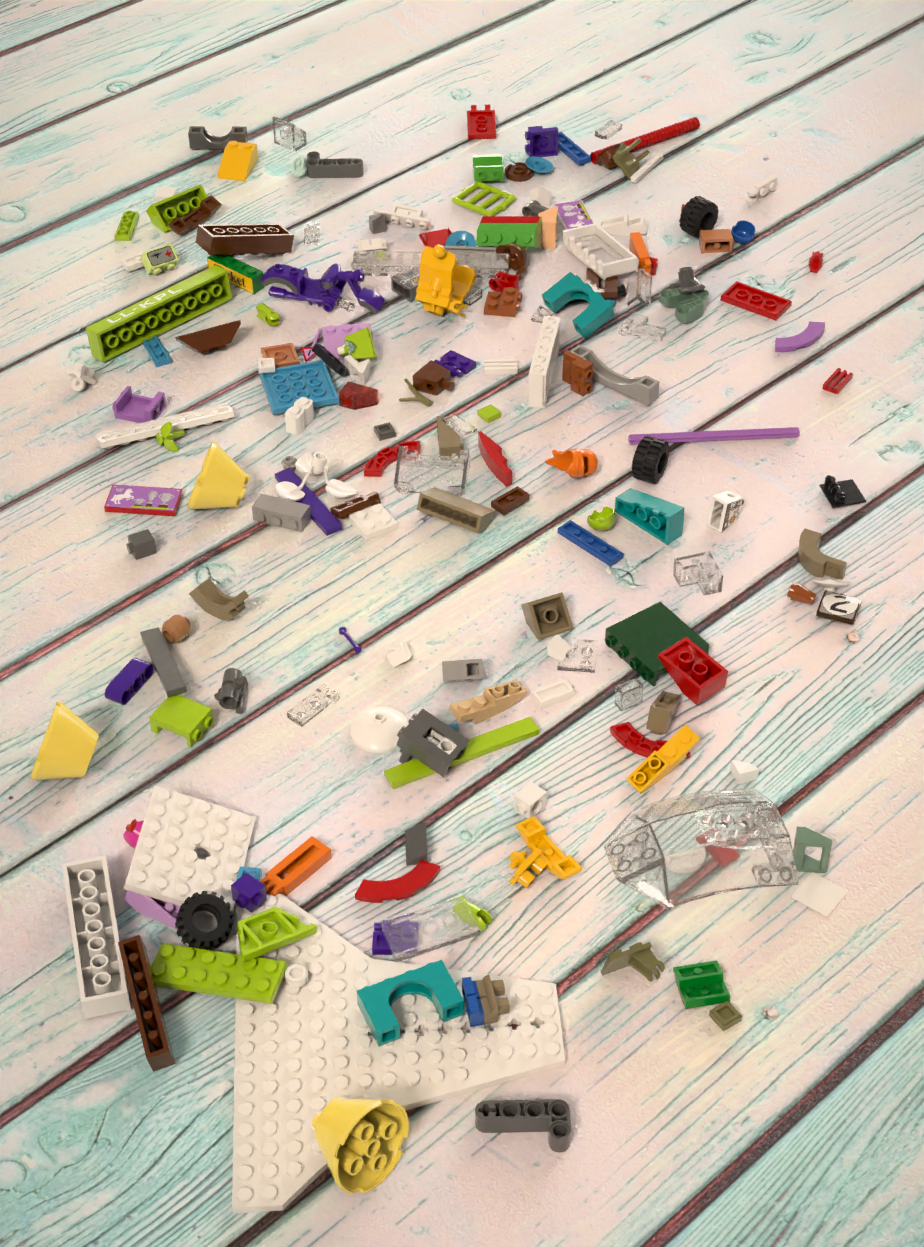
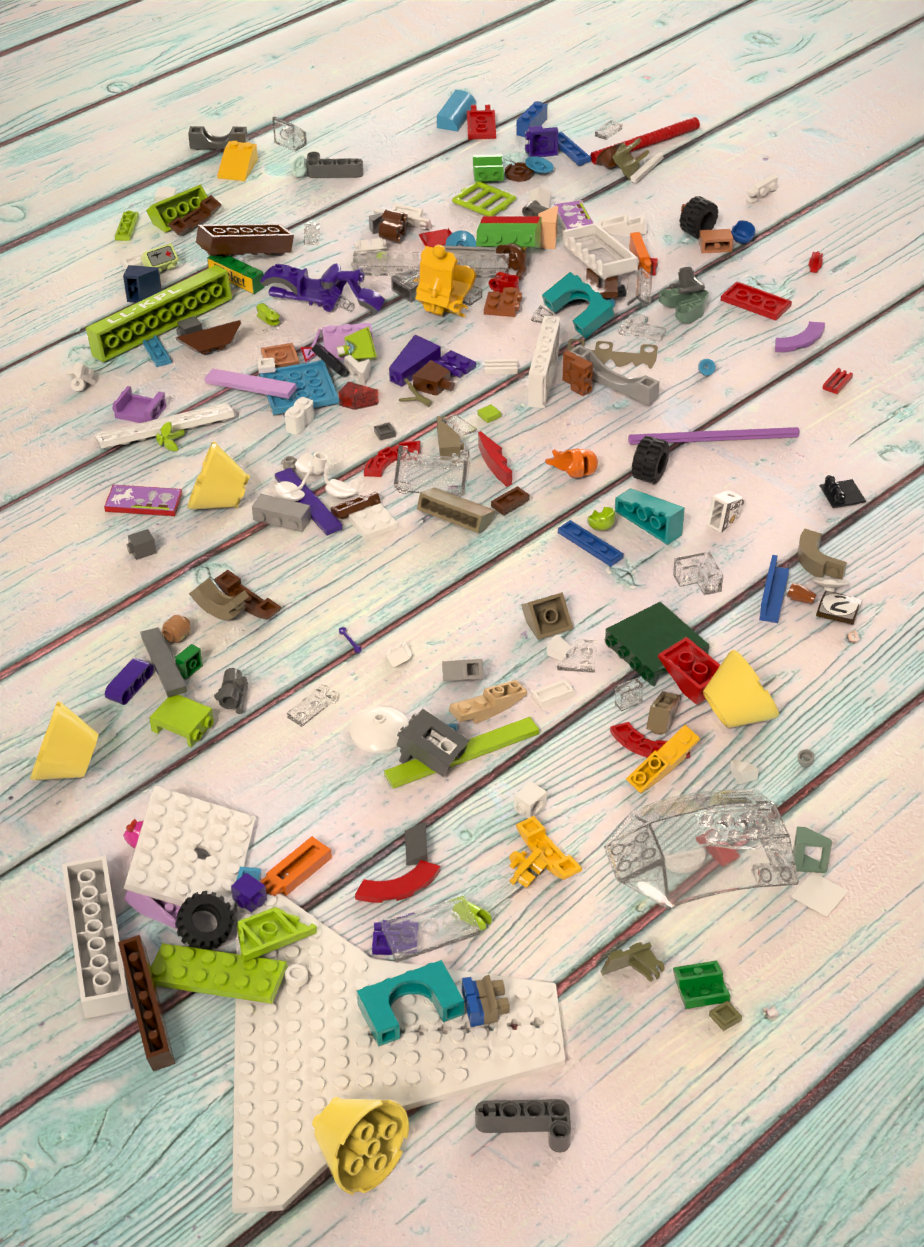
(141, 282): none -> dark blue slope
(188, 326): none -> dark grey brick
(189, 661): none -> green piece
(250, 383): none -> lavender tile
(256, 606): none -> reddish brown slope
(393, 225): none -> reddish brown brick
(412, 359): none -> dark purple slope
(455, 111): none -> dark azure brick
(533, 116): none -> blue brick
(621, 358): none -> dark tan piece
(710, 366): none -> dark azure tile
(738, 695): none -> light yellow cone
(773, 592): none -> blue fence
(808, 756): none -> light grey hinge

